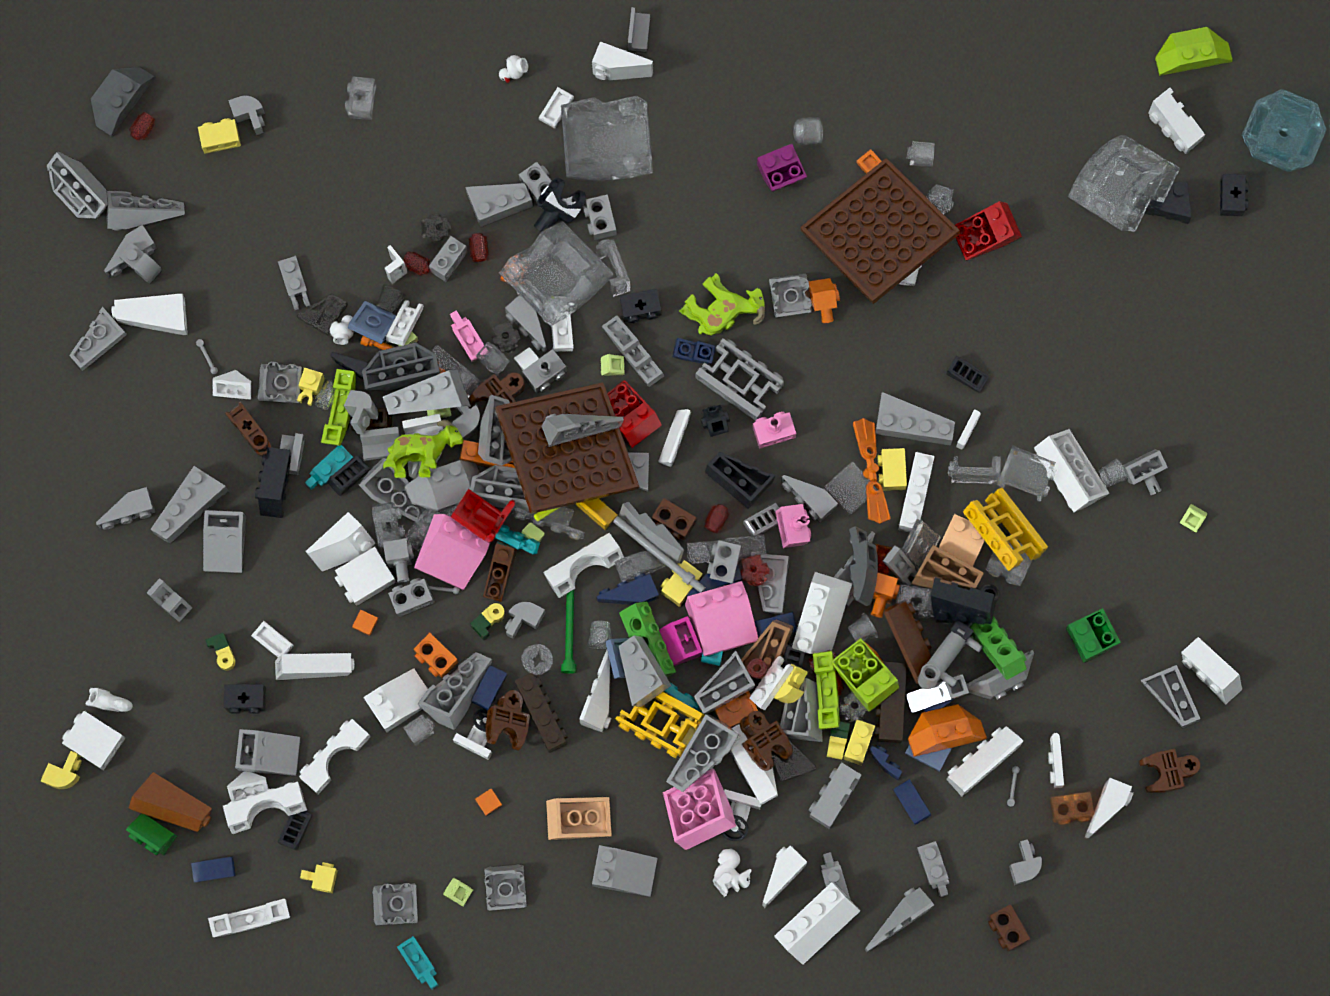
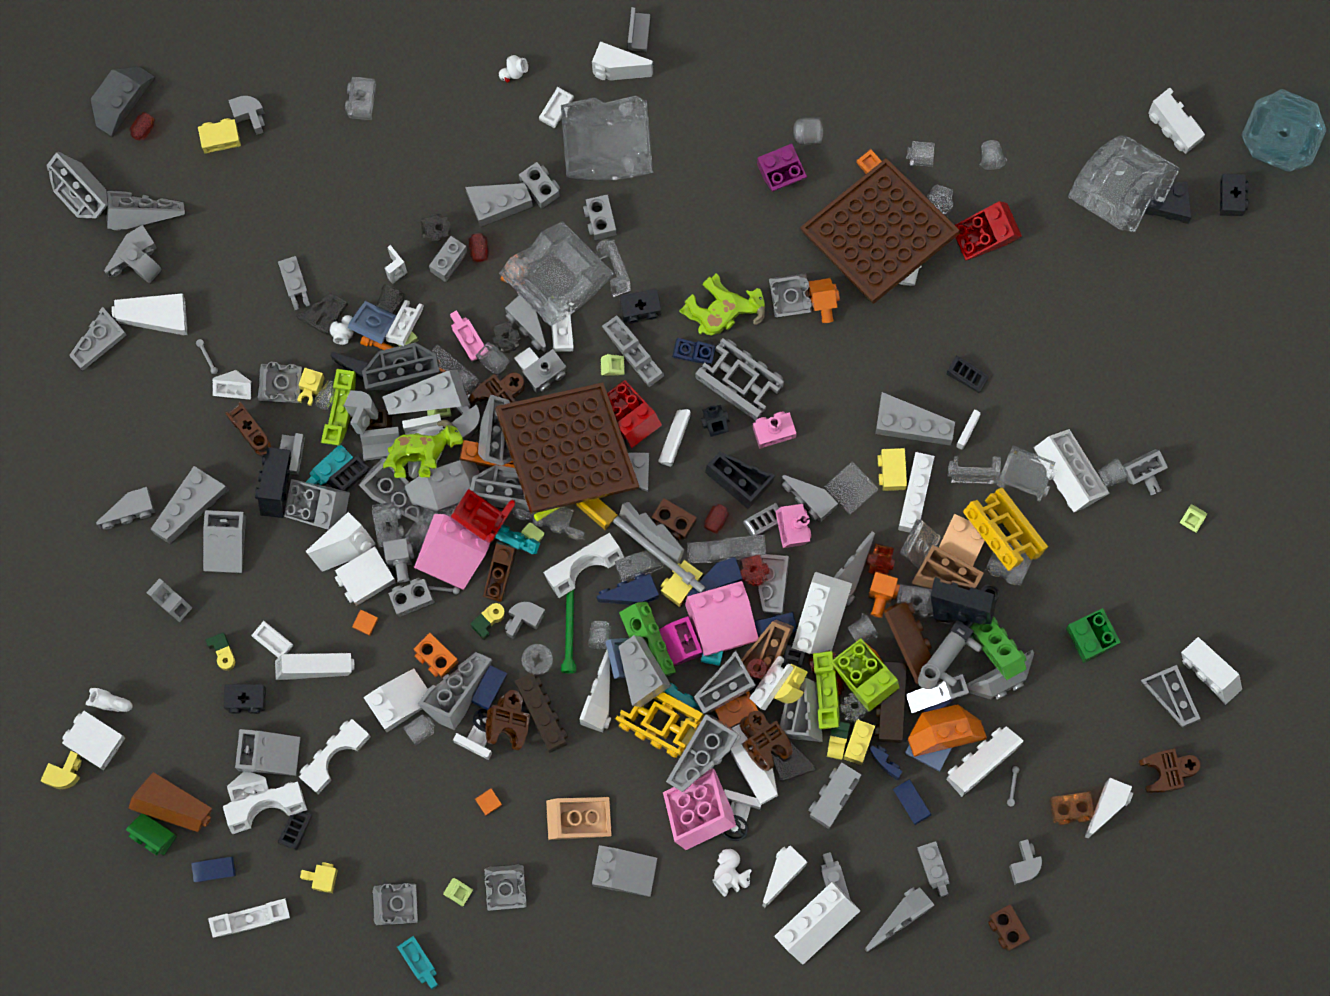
(315, 504): none -> light grey slope
(416, 263): clear red brick -> none
(557, 207): black connector -> none
(570, 427): light grey wedge -> none
(729, 562): light grey brick -> none
(866, 567): dark grey slope -> none
(876, 500): orange piece -> none
(900, 565): light grey hinge -> none
(992, 155): none -> clear piece
(1055, 759): white hinge -> none
(1191, 51): lime wedge -> none

